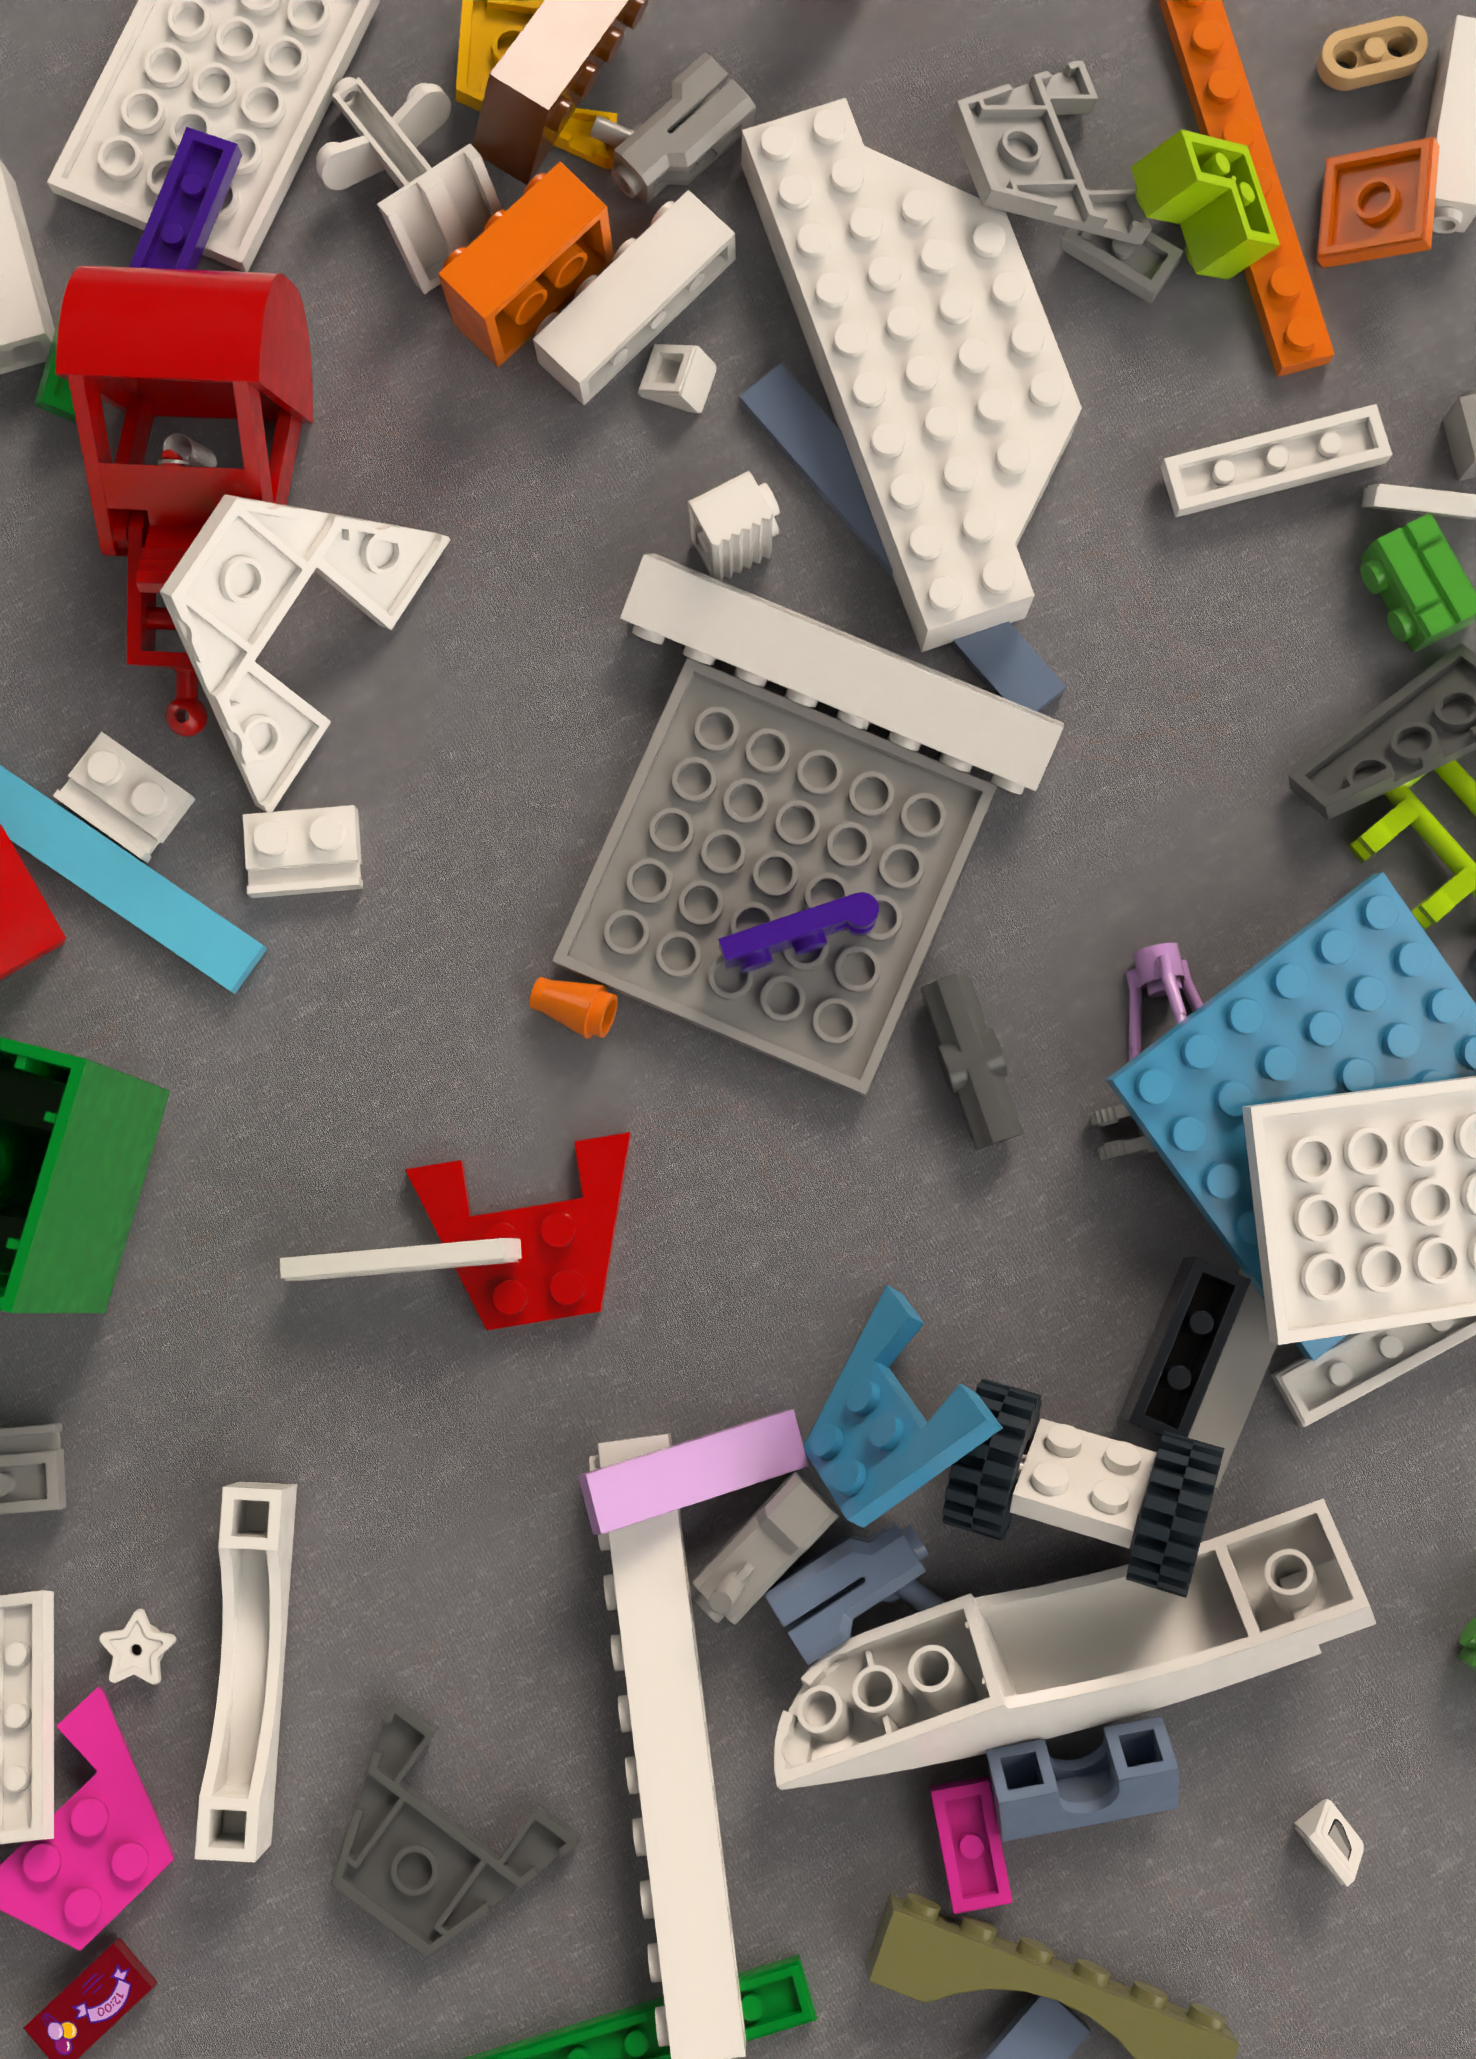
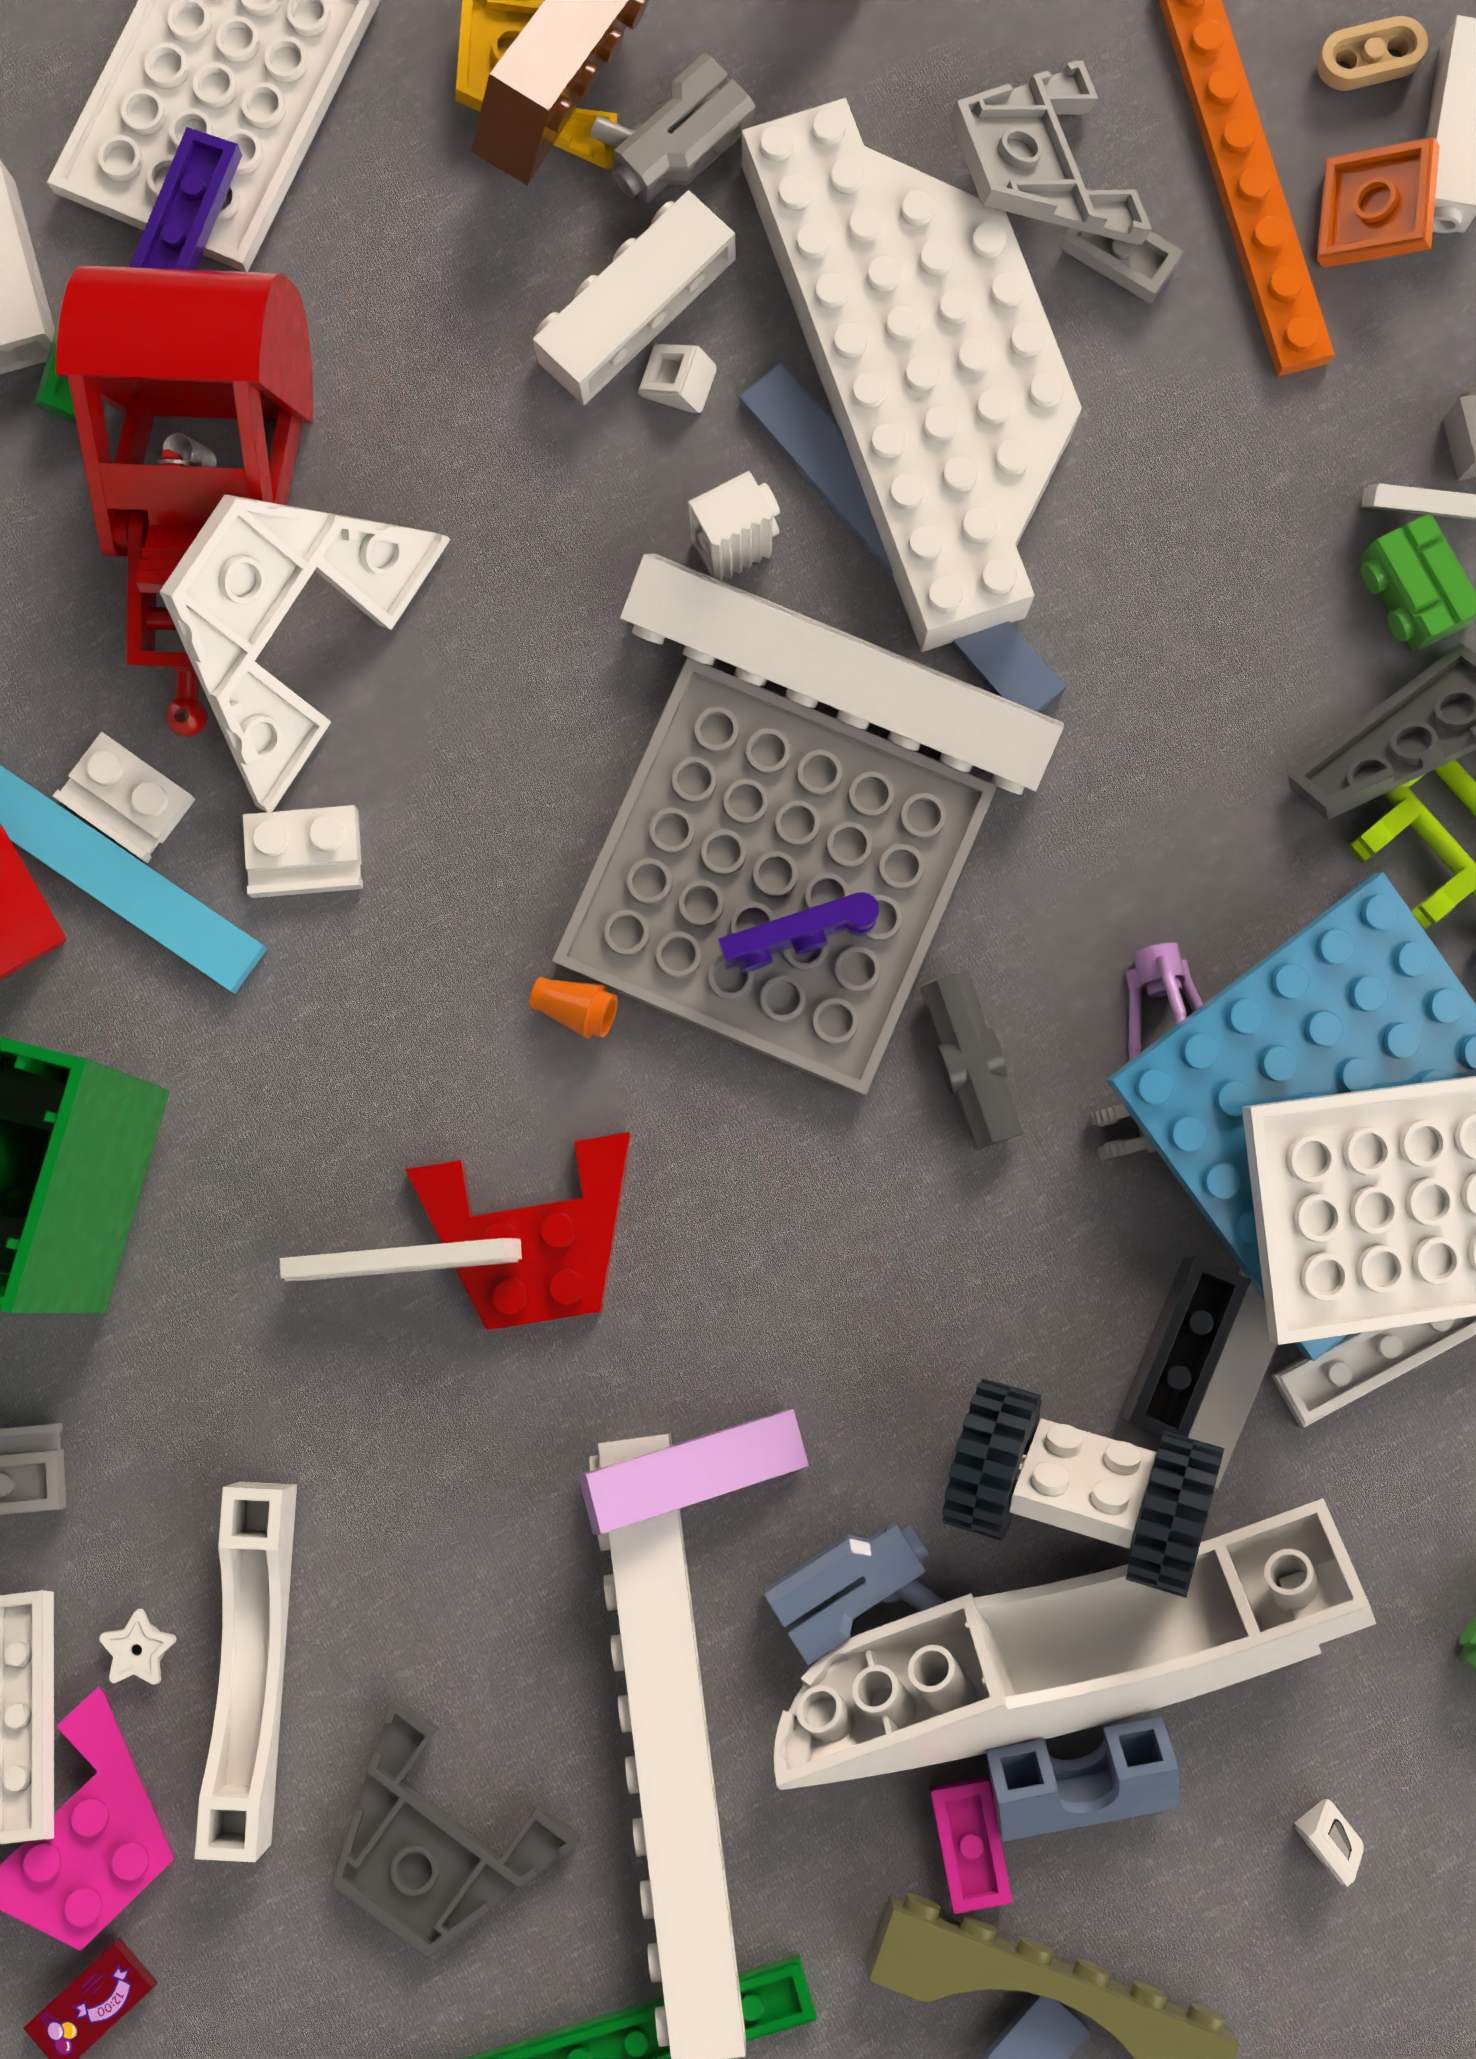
(434, 206): white piece -> none
(527, 263): orange brick -> none
(763, 1549): light grey piece -> none
(870, 1434): dark azure wing -> none
(1213, 196): lime brick -> none
(1275, 460): white plate -> none

